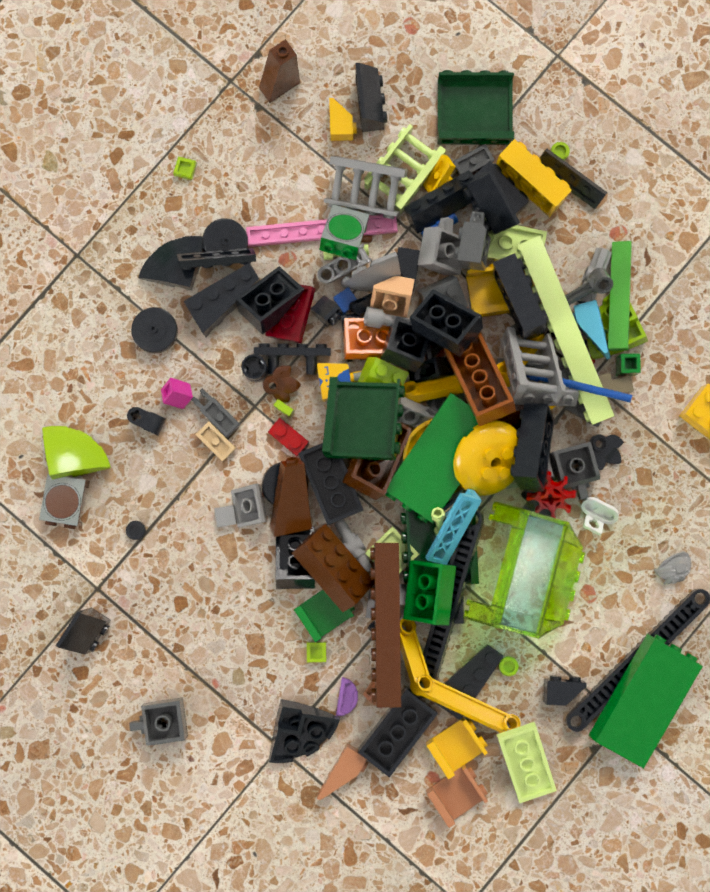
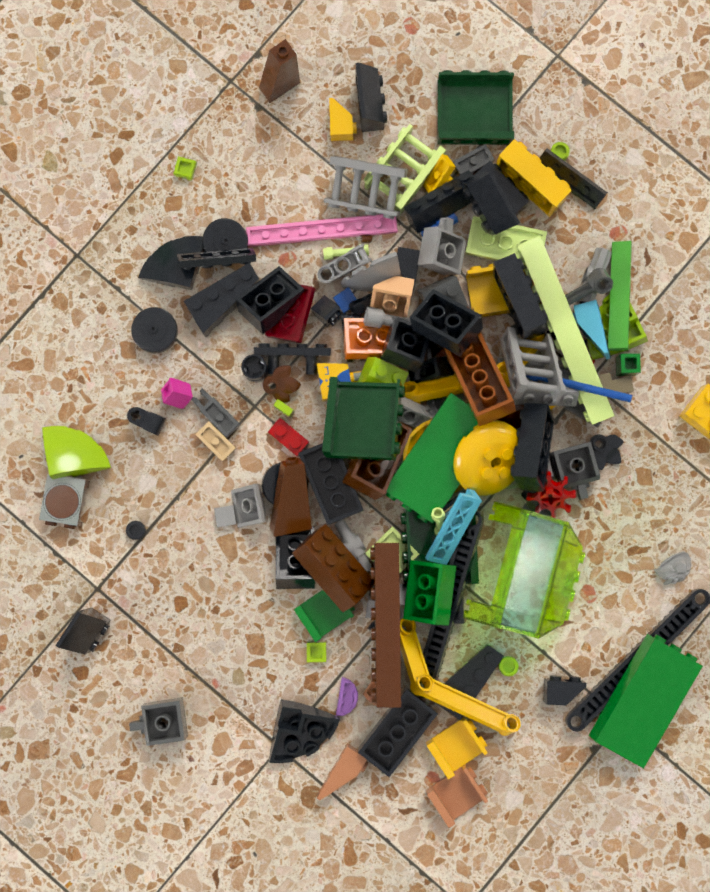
(344, 232): green panel -> none
(474, 243): dark grey hinge -> none
(526, 762): yellowish green plate -> none
(598, 512): white bracket -> none

